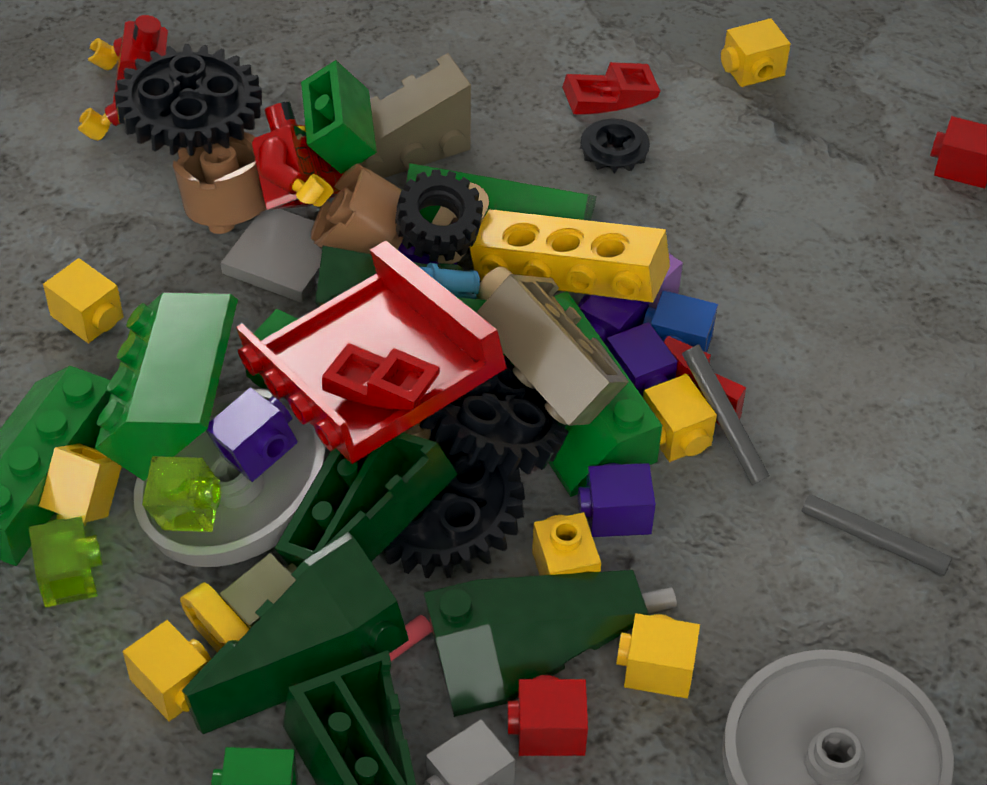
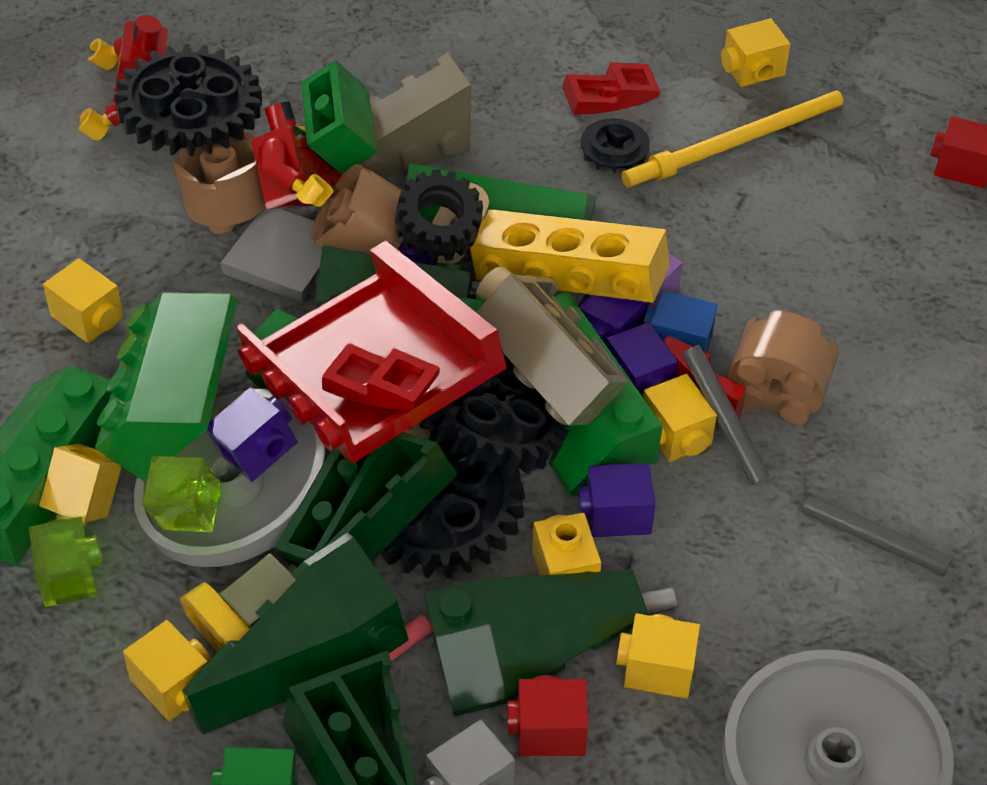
(458, 282): dark azure pin -> none
(666, 163): none -> yellow bar
(784, 365): none -> medium nougat brick

